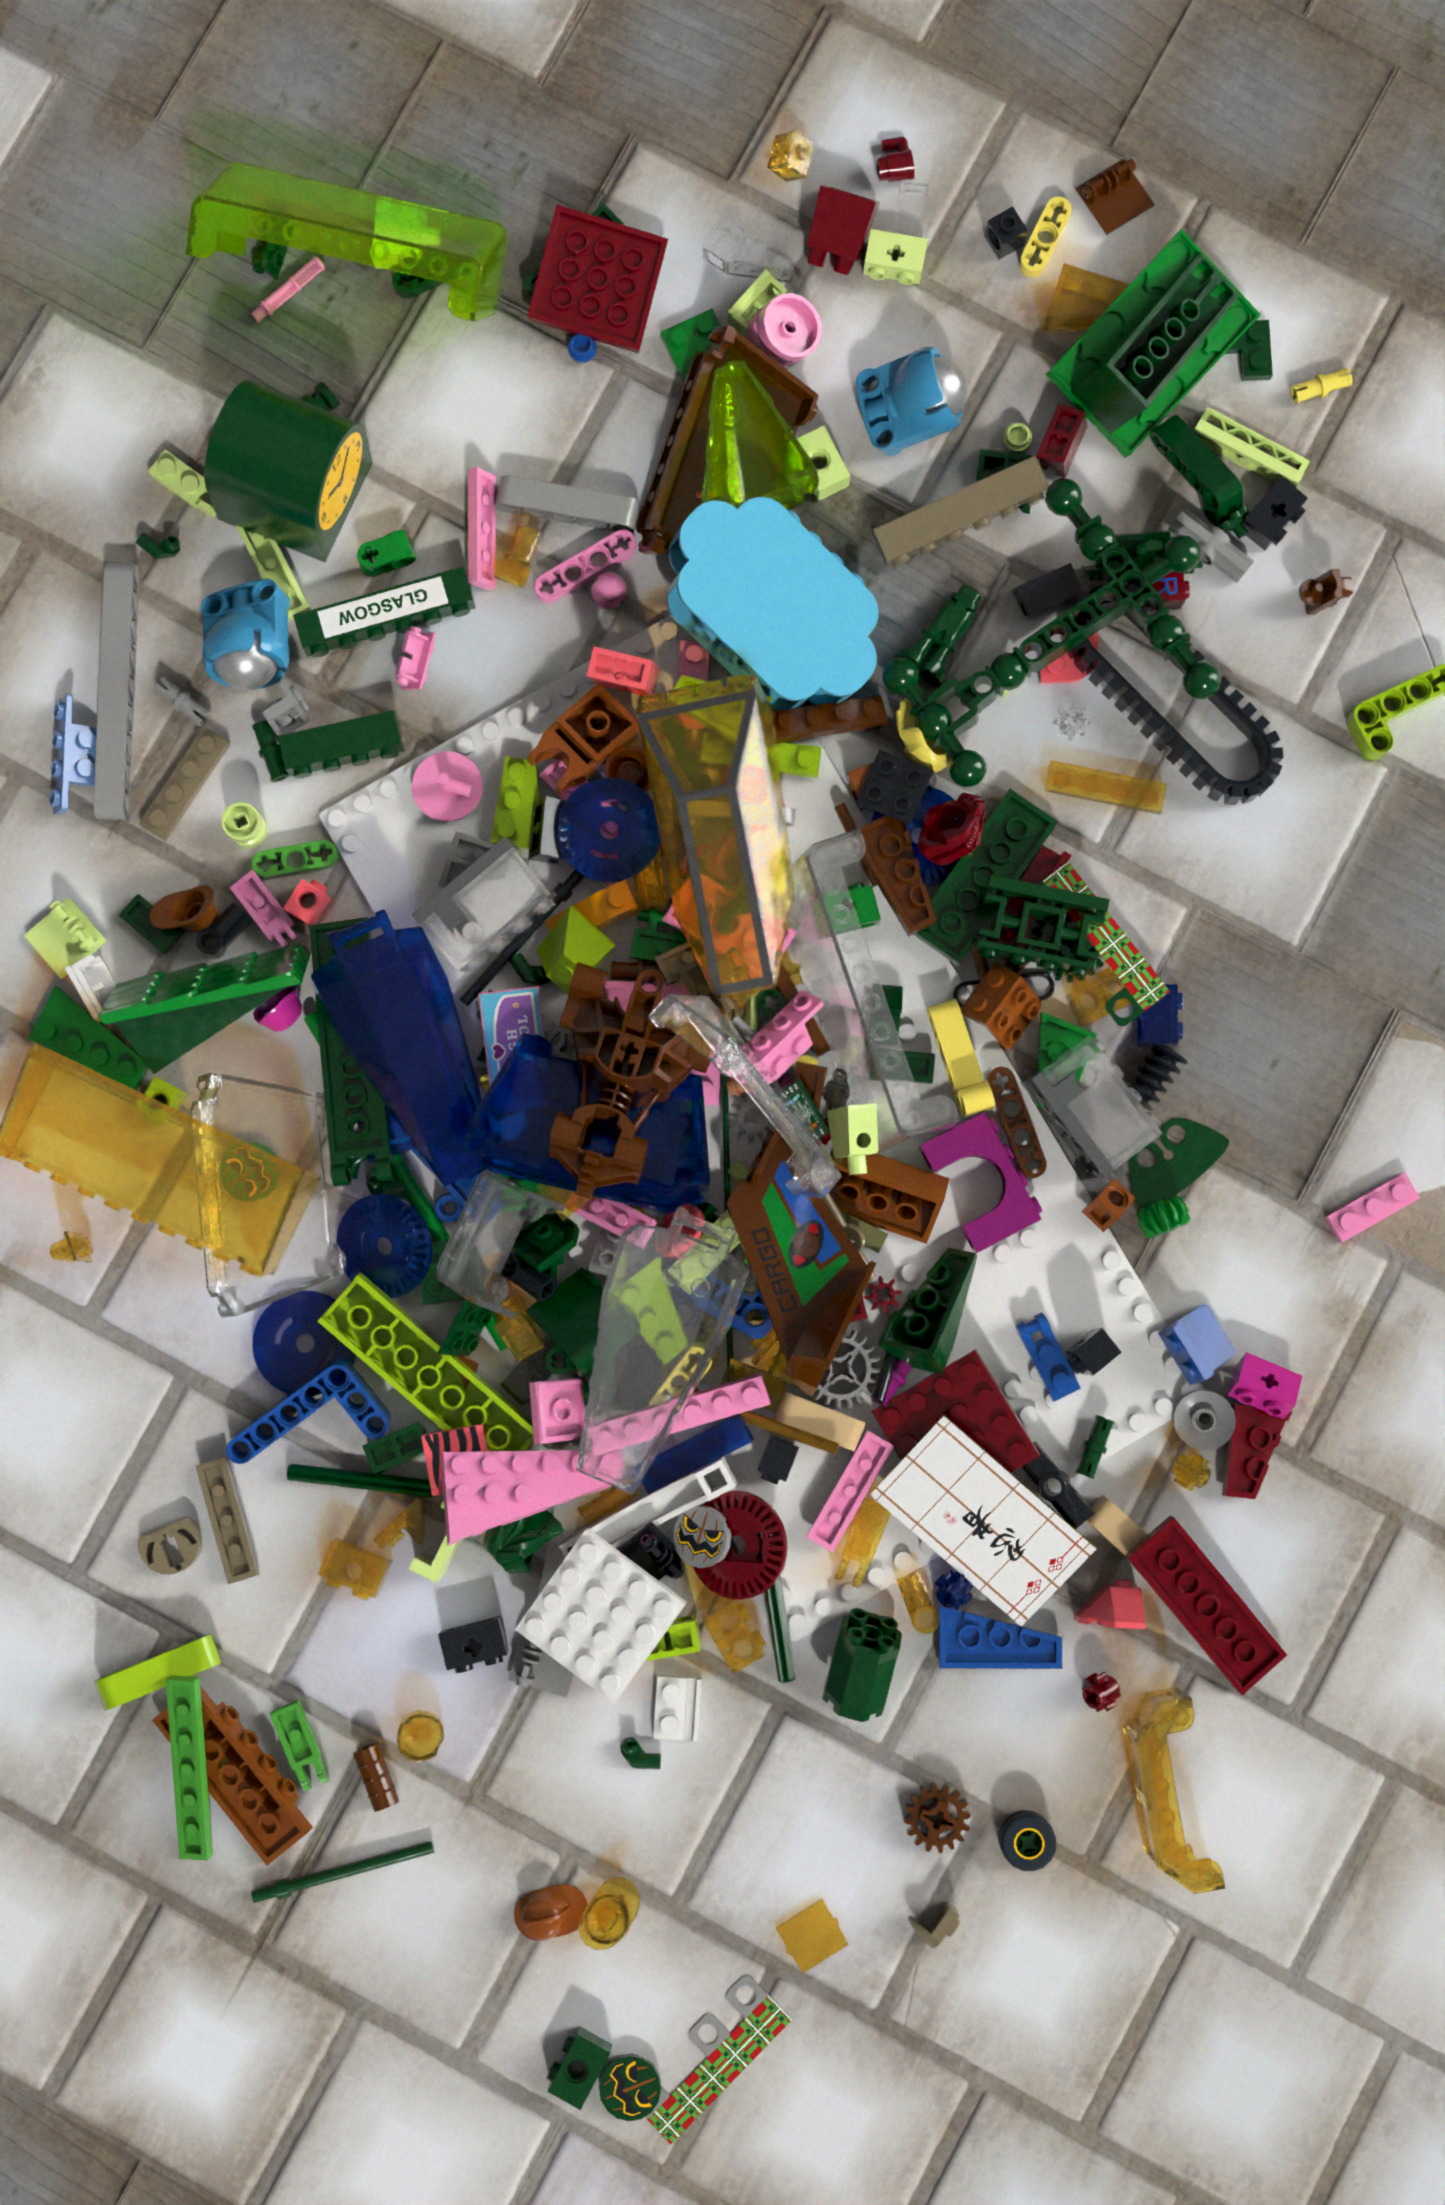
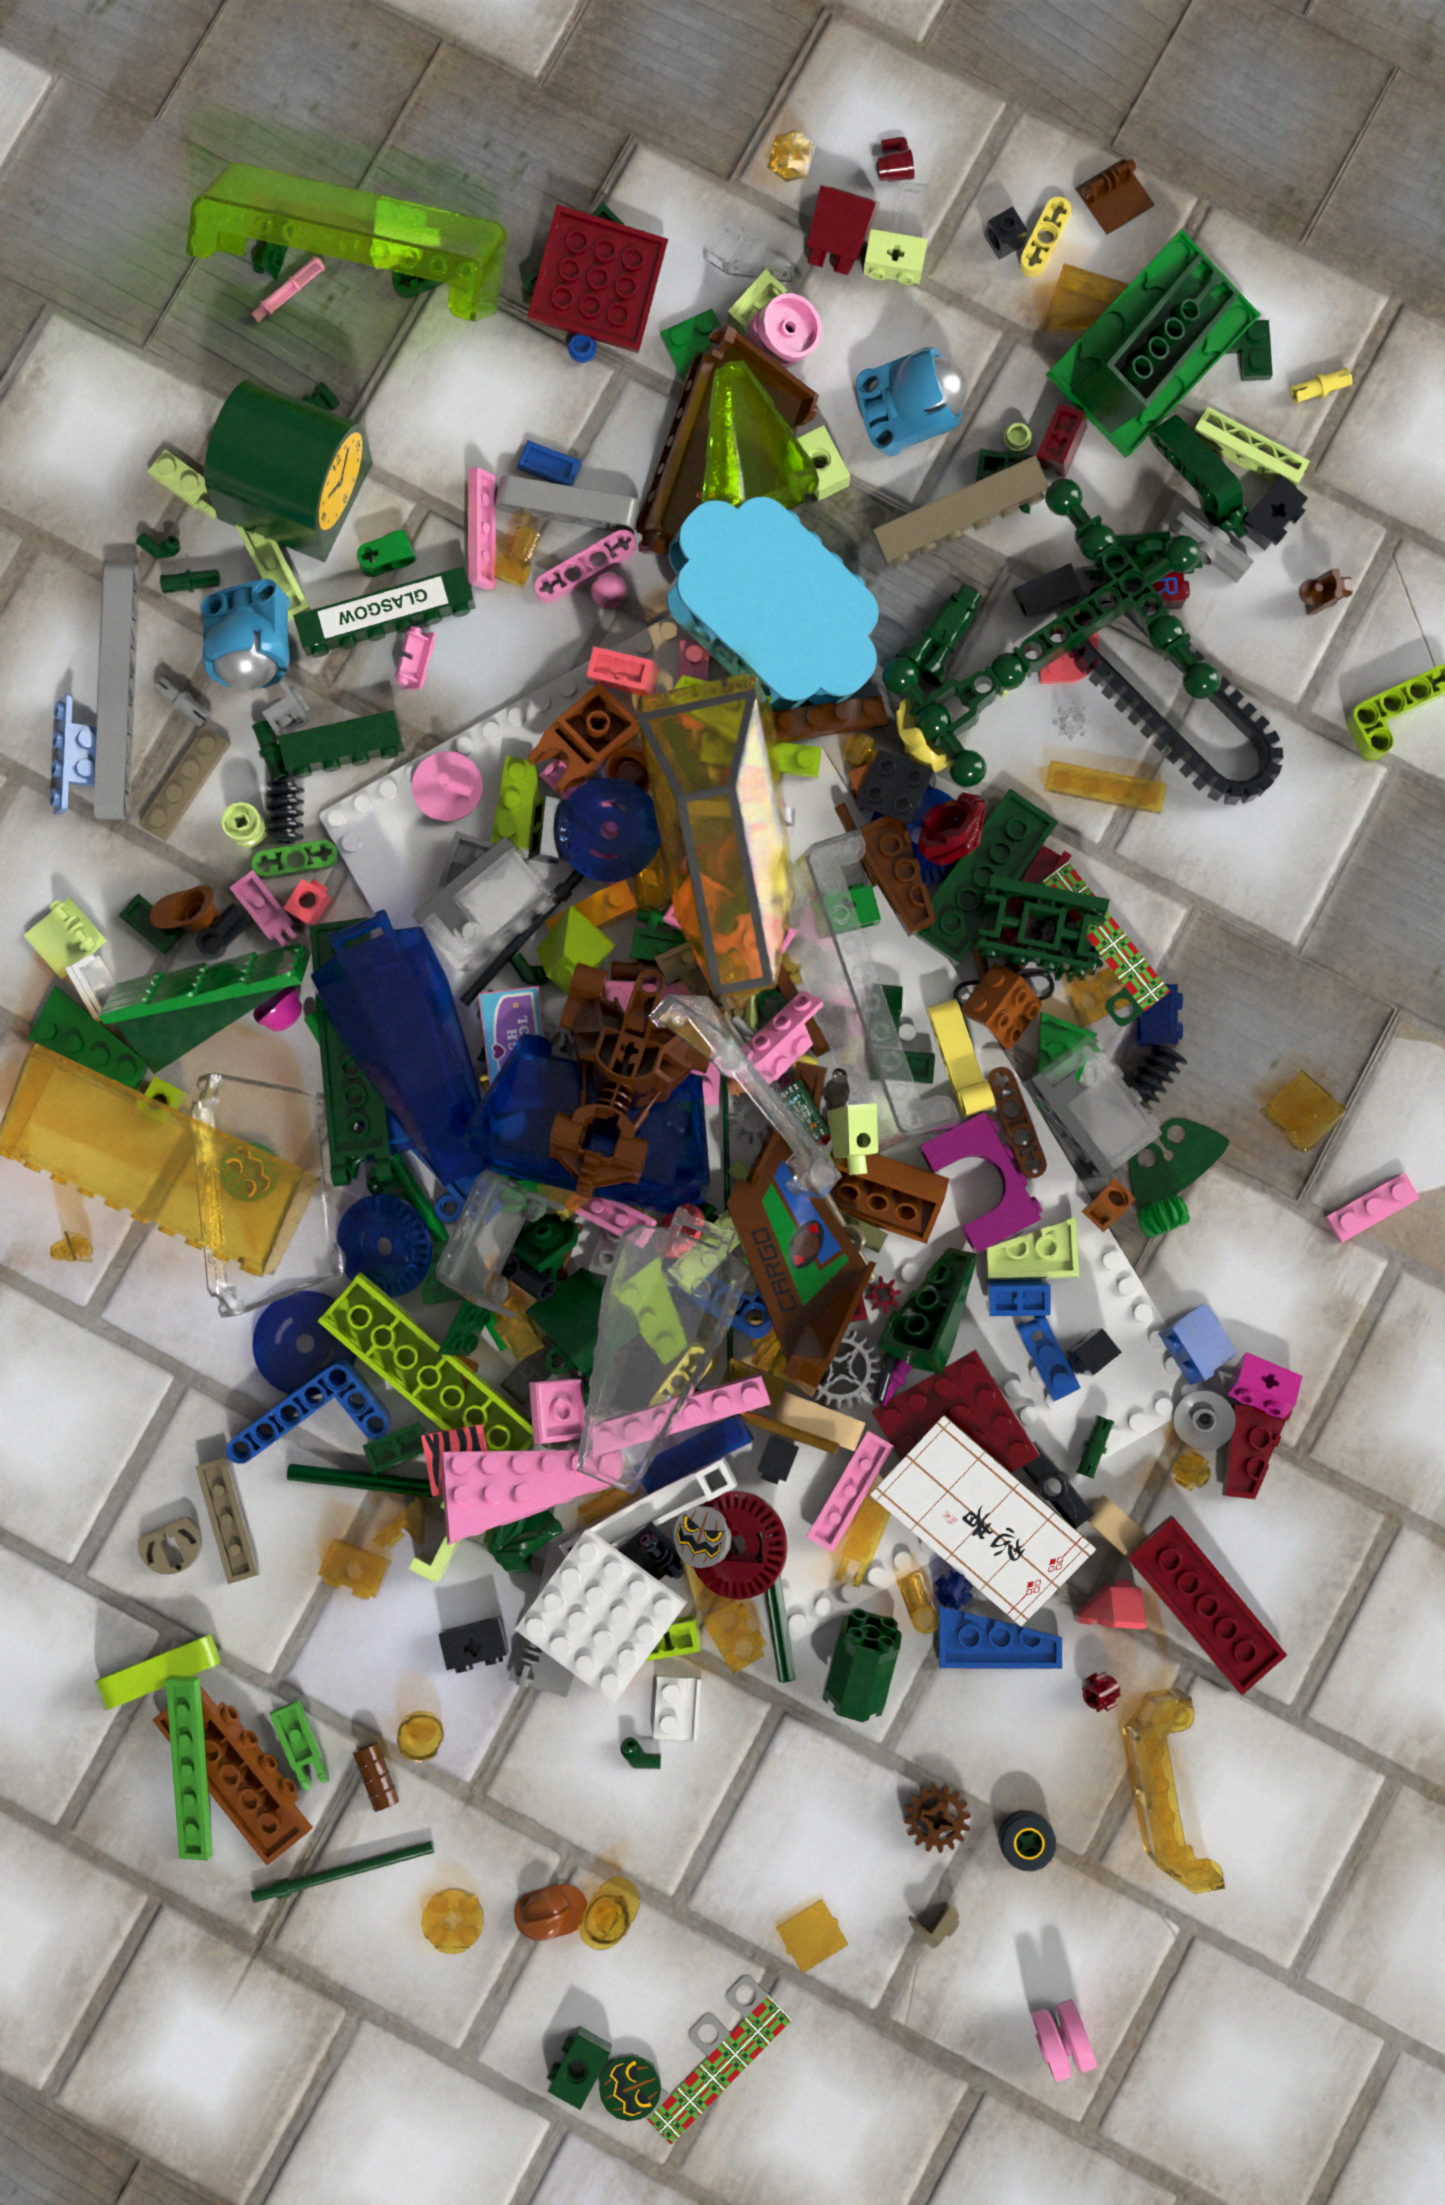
(189, 581): none -> dark green axle
(283, 812): none -> black piece
(439, 1933): none -> clear yellow plate
(548, 464): none -> blue tile
(562, 1274): none -> reddish brown hinge
(859, 750): none -> clear yellow gear
(1018, 1297): none -> blue hinge
(1039, 1255): none -> yellowish green wing
(1063, 2040): none -> bright pink wheel
(1304, 1112): none -> clear yellow slope

